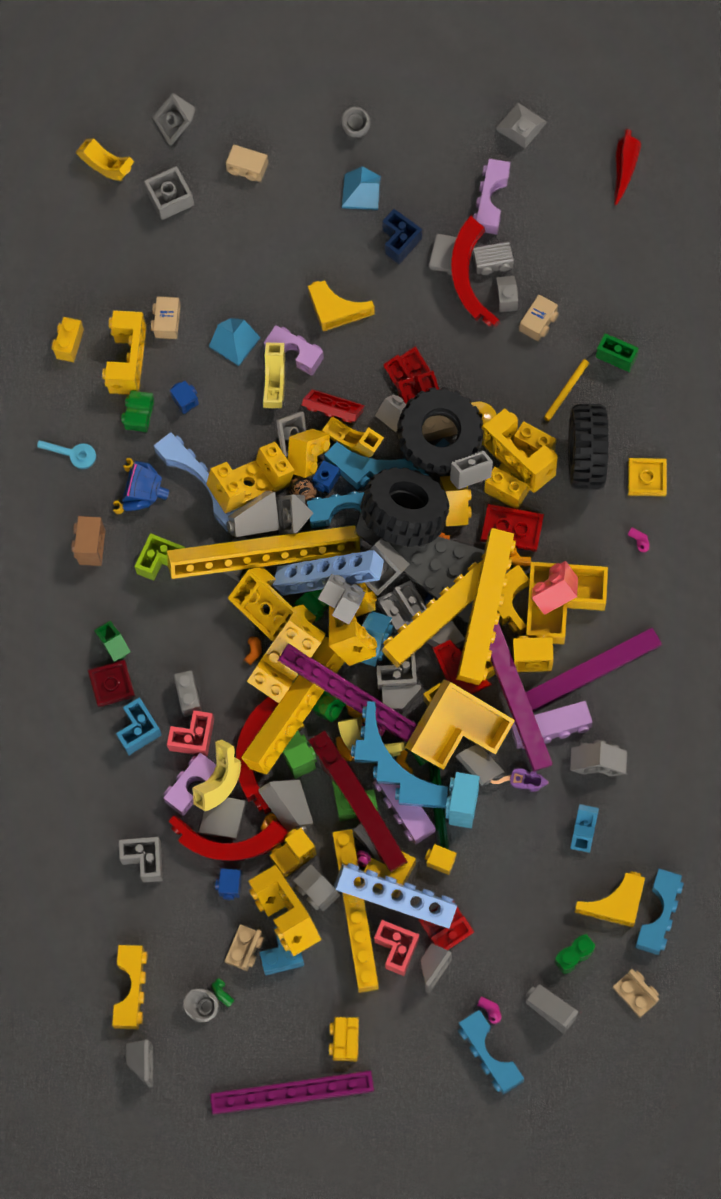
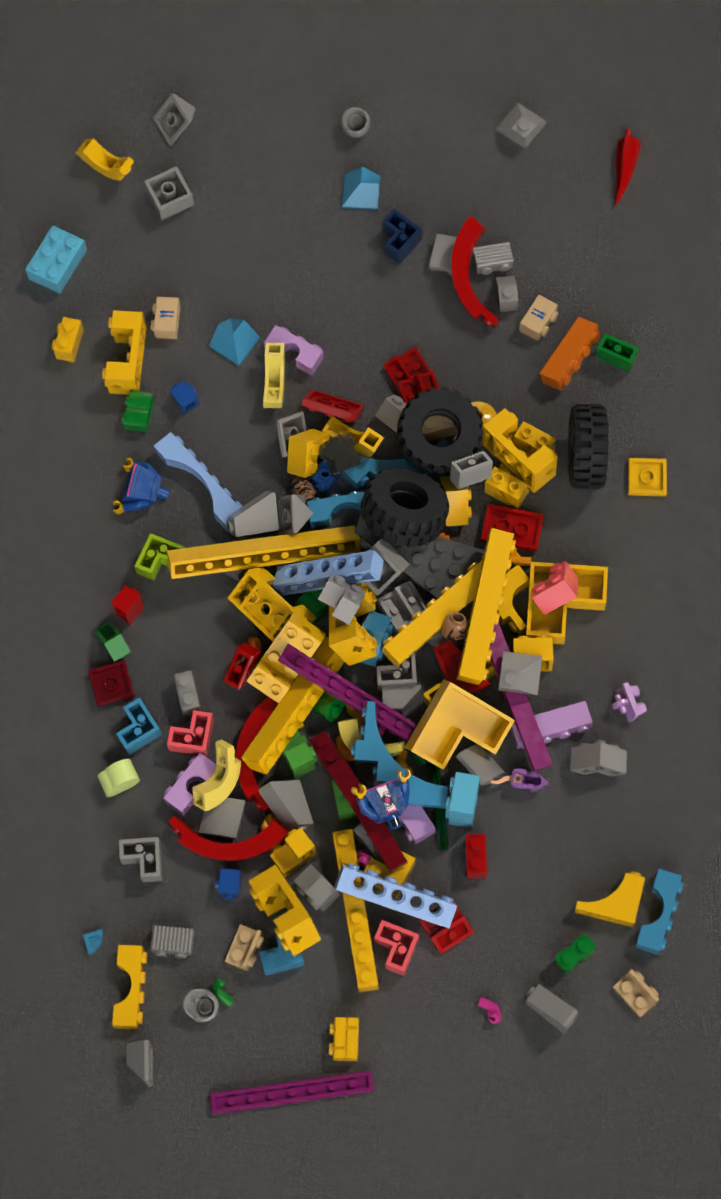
(56, 259): none -> medium azure brick
(81, 455): medium azure piece -> none
(89, 540): medium nougat brick -> none
(93, 940): none -> dark azure tile
(118, 777): none -> yellowish green piece
(127, 604): none -> red brick
(172, 941): none -> light grey brick
(242, 666): none -> red brick
(247, 163): tan brick -> none
(267, 473): yellow plate -> none
(334, 310): yellow arch -> none
(339, 454): none -> clear smoke piece
(385, 801): none -> torso
(434, 964): light grey slope -> none
(440, 859): yellow brick -> none
(455, 627): none -> medium nougat head
(476, 856): none -> red brick
(496, 177): lavender arch -> none
(504, 1074): dark azure arch -> none
(520, 673): none -> light grey slope
(565, 391): yellow bar -> none
(570, 353): none -> orange brick
(584, 828): dark azure brick -> none
(593, 669): magenta tile -> none
(626, 702): none -> lavender hips
(641, 539): dark pink arm -> none

